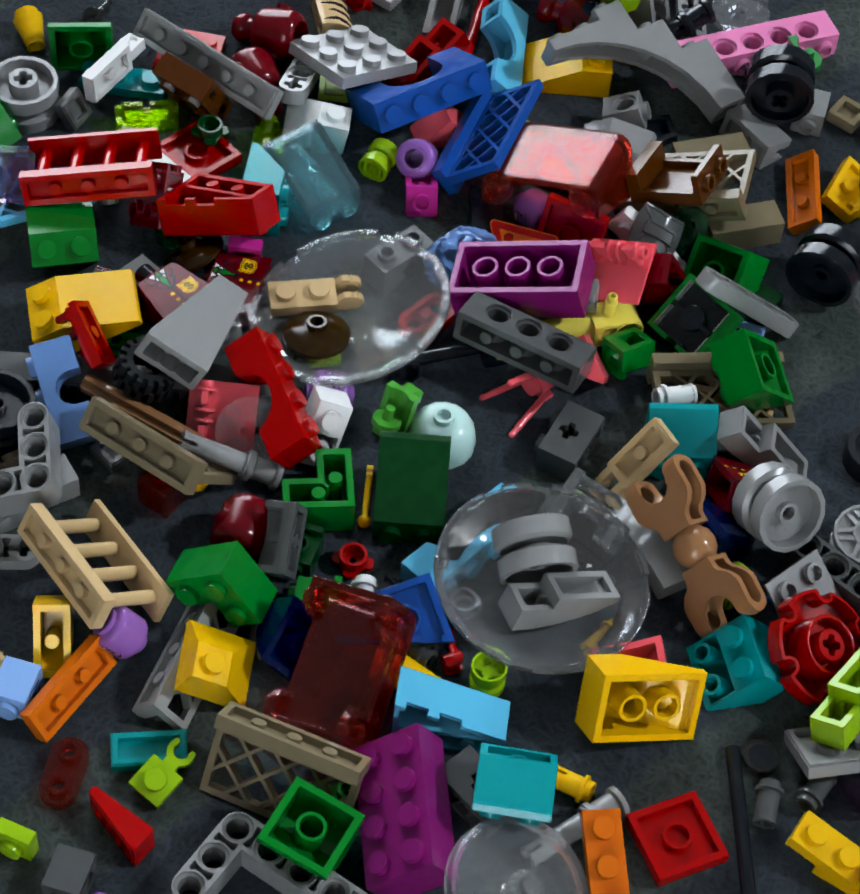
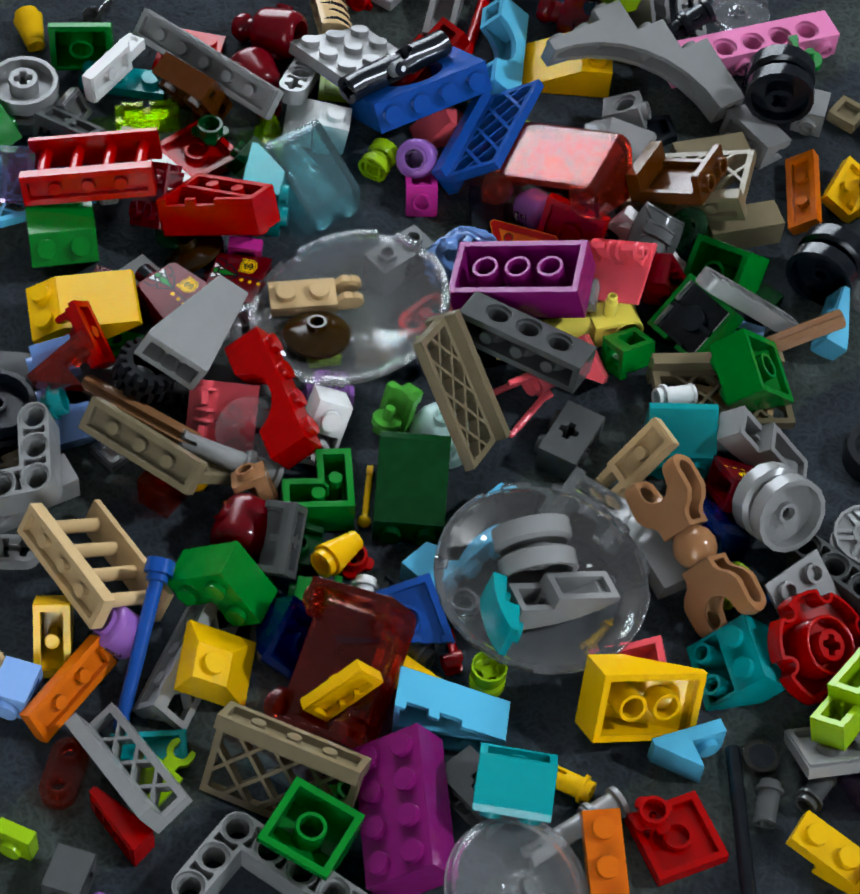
(55, 121): none -> dark grey hinge
(55, 369): none -> clear red slope
(56, 402): none -> teal plate
(117, 771): none -> light grey fence
(158, 573): none -> blue piece
(240, 154): none -> dark green plate
(256, 479): none -> medium nougat bracket
(333, 555): none -> yellow cone
(341, 690): none -> yellow plate
(398, 64): none -> black piece
(464, 387): none -> dark tan fence
(500, 615): none -> teal slope
(654, 805): none -> red plate
(683, 749): none -> medium azure slope
(808, 330): none -> medium nougat axle
(835, 343): none -> medium azure slope

